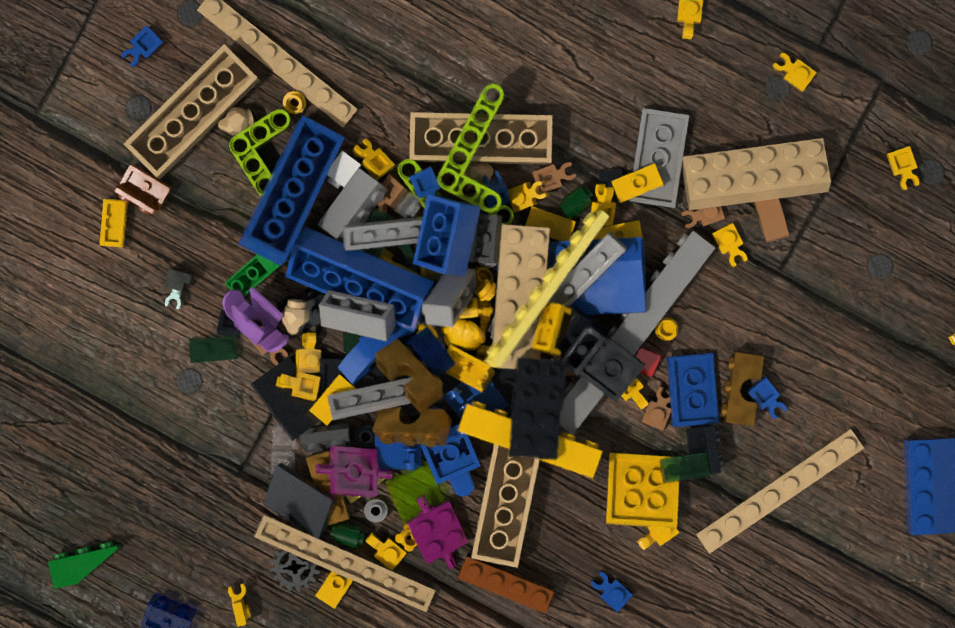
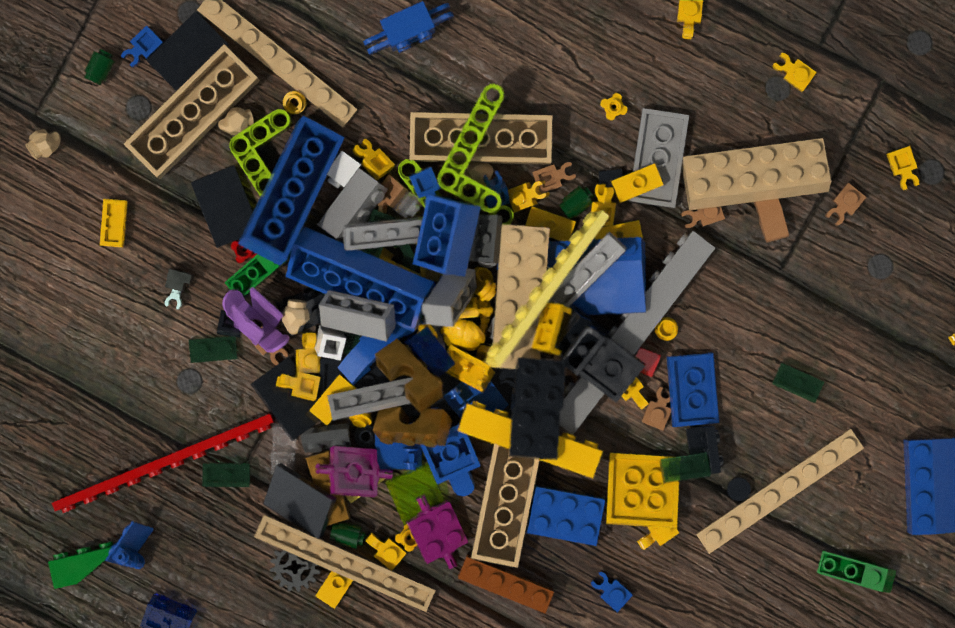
(43, 143): none -> tan rock
(99, 67): none -> dark green brick
(126, 549): none -> blue hinge
(143, 190): bracket -> none
(155, 467): none -> red plate
(186, 51): none -> black tile
(223, 205): none -> black tile
(226, 475): none -> clear green plate
(240, 255): none -> red plate
(241, 611): yellow plate -> none
(330, 343): none -> white brick
(361, 420): none -> yellow plate
(375, 503): light grey plate -> none
(408, 27): none -> blue brick
(565, 515): none -> blue brick
(607, 105): none -> yellow plate
(728, 241): yellow plate -> none
(738, 489): none -> black tile
(742, 368): pearl gold arch -> none
(765, 395): blue plate -> none
(797, 382): none -> clear green plate
(847, 201): none -> medium nougat plate
(856, 571): none -> green slope

